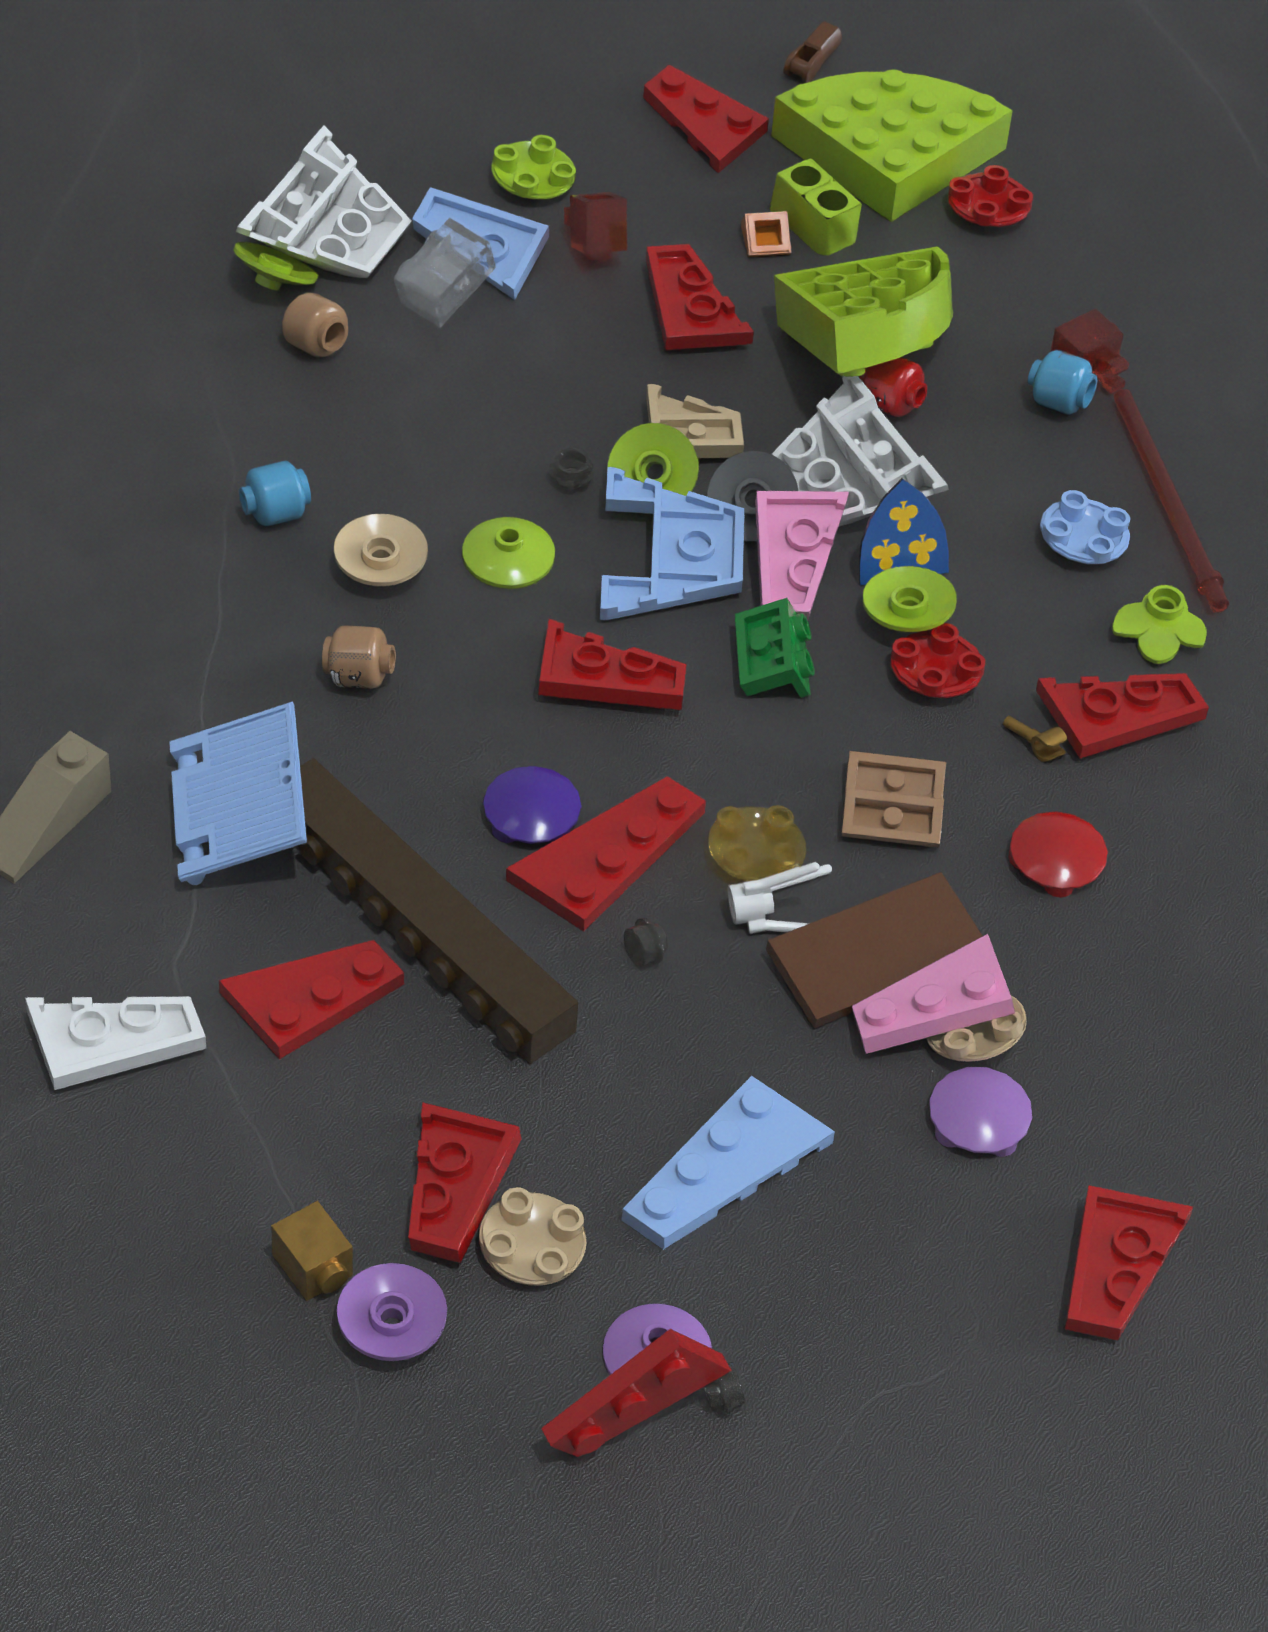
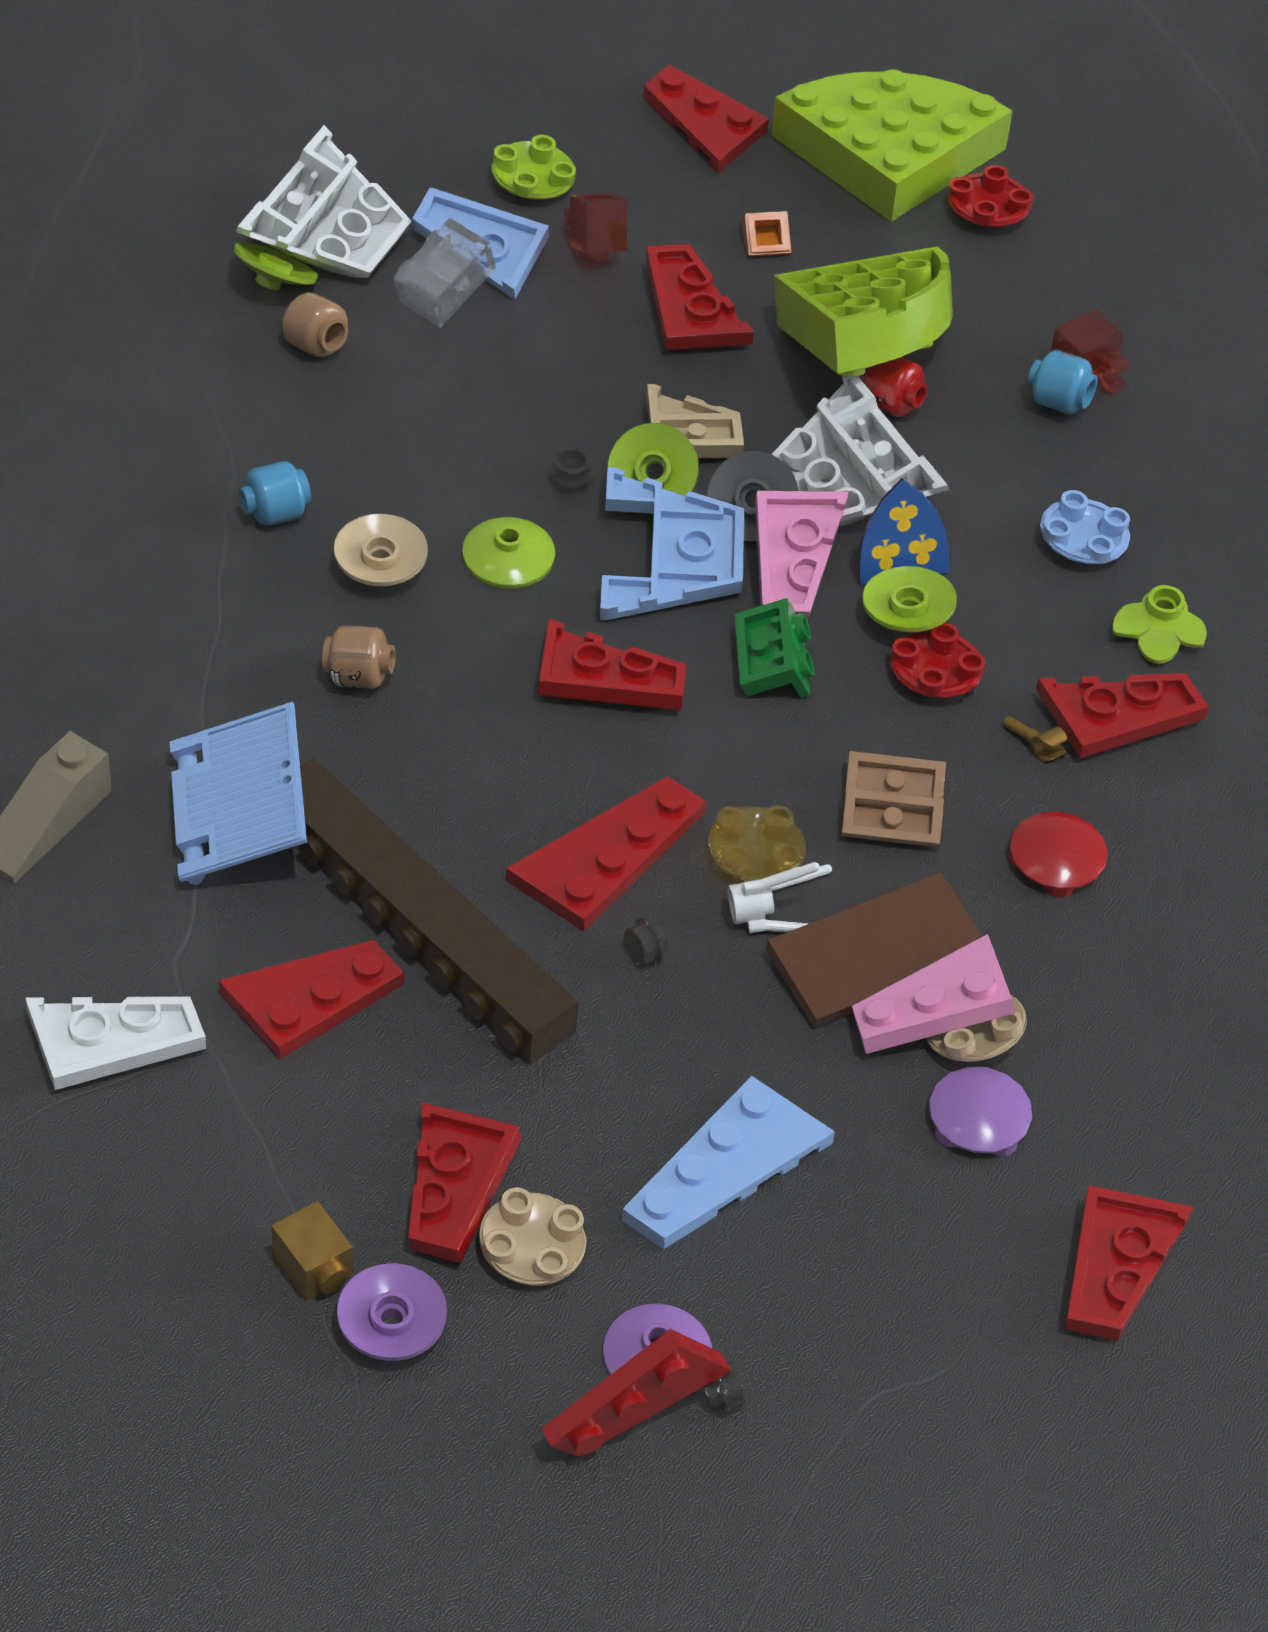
(531, 805): dark purple dish -> none
(804, 220): lime piece -> none
(813, 52): reddish brown bar -> none
(1208, 581): clear red bar -> none

